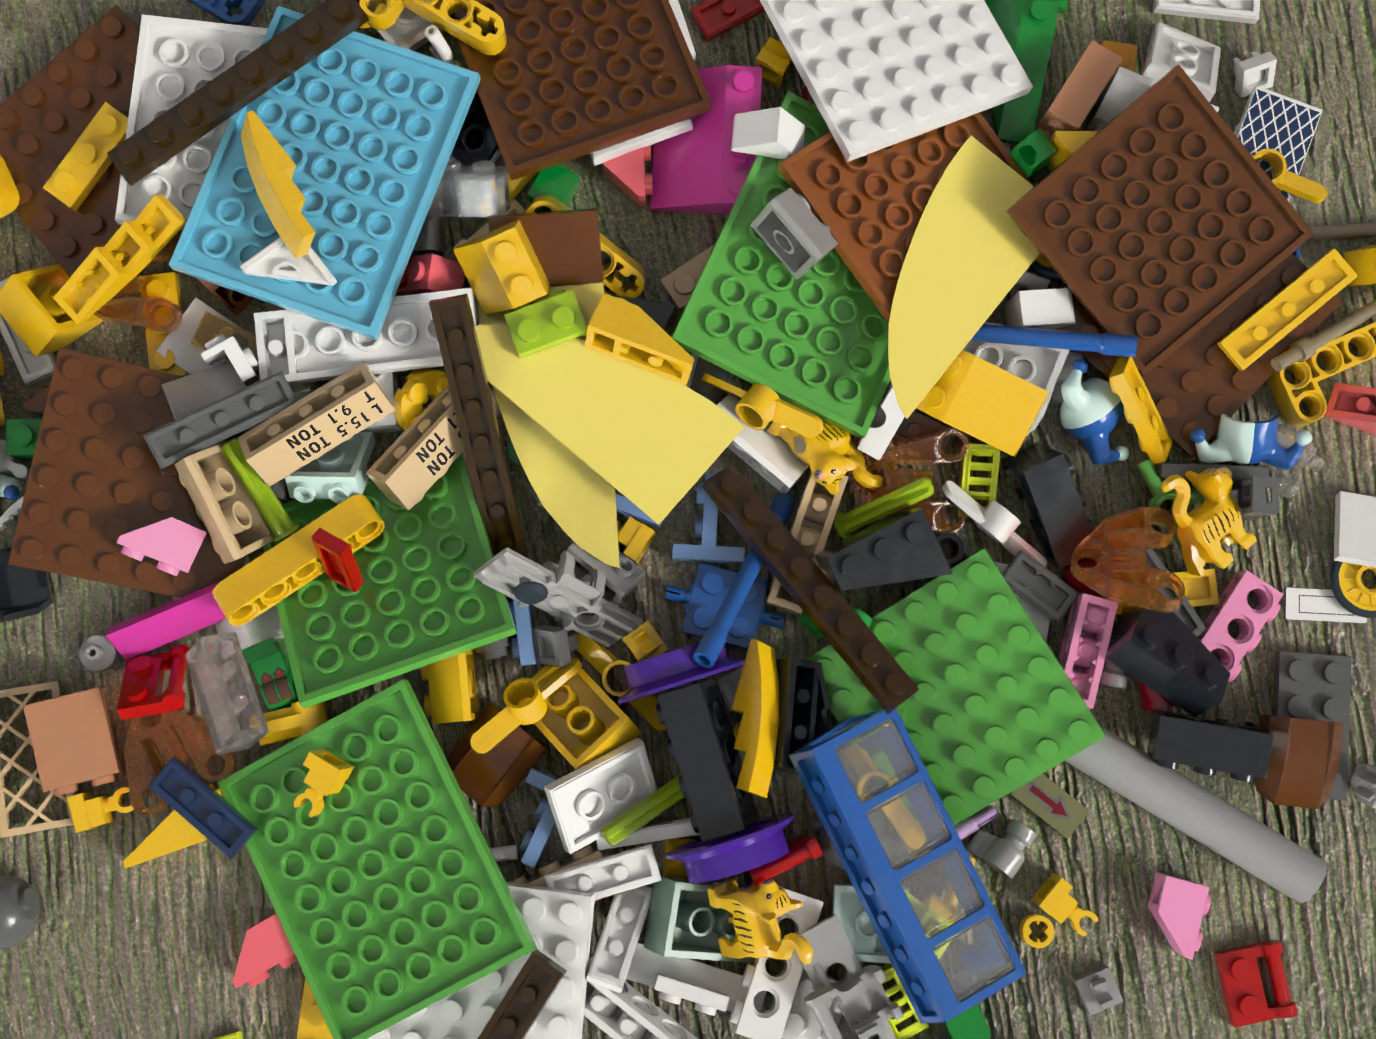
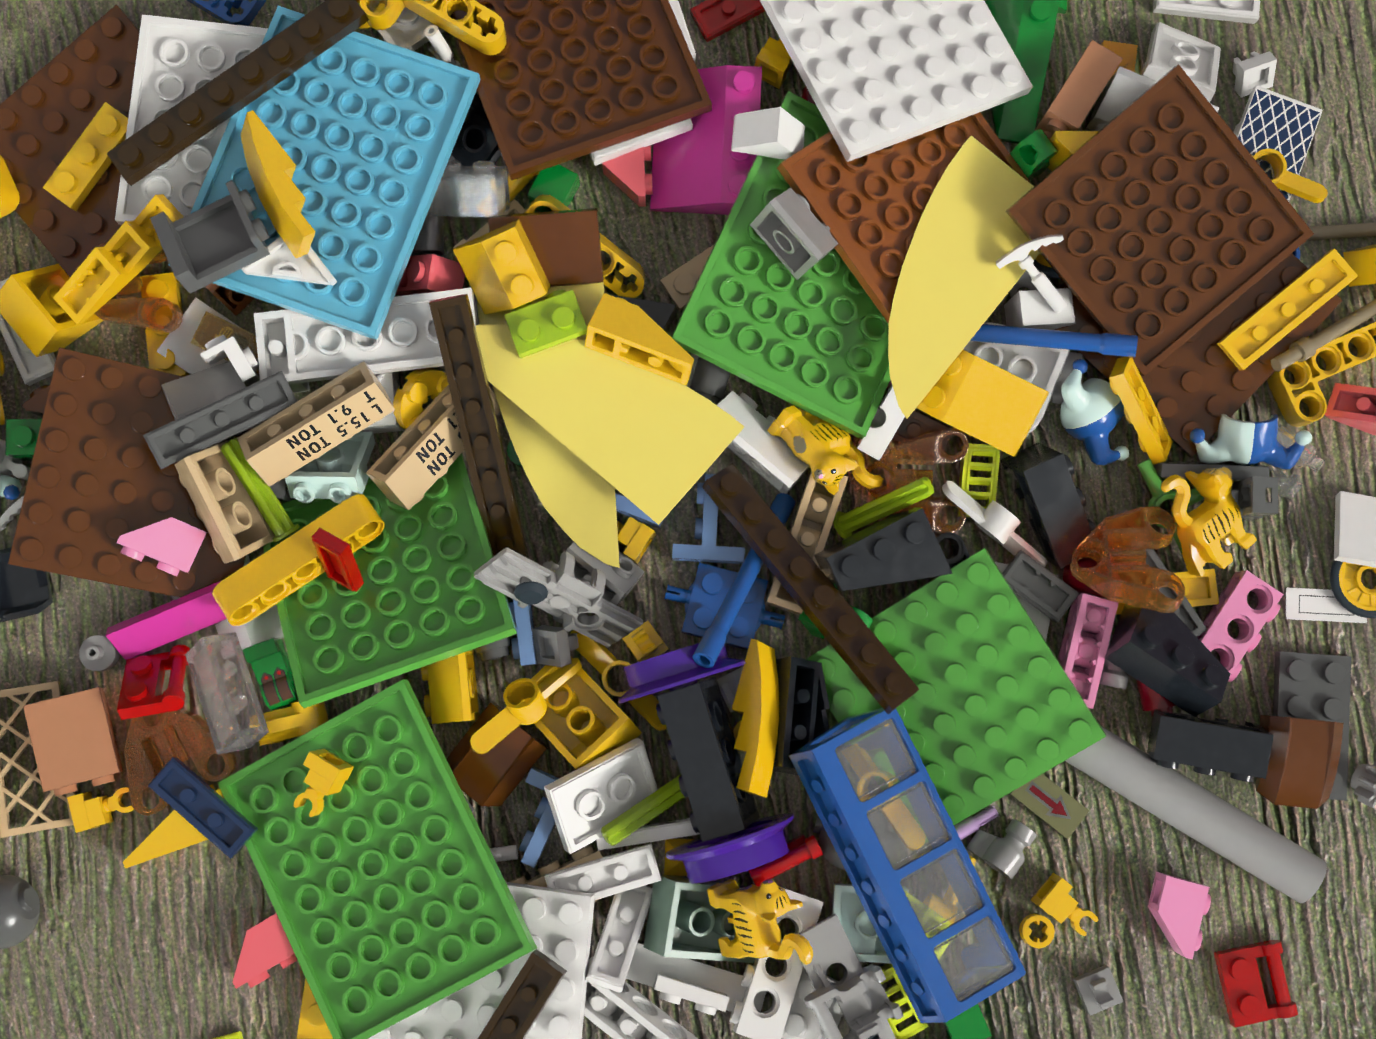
(213, 239): none -> dark grey panel
(762, 405): yellow piece -> none
(1039, 279): none -> white piece

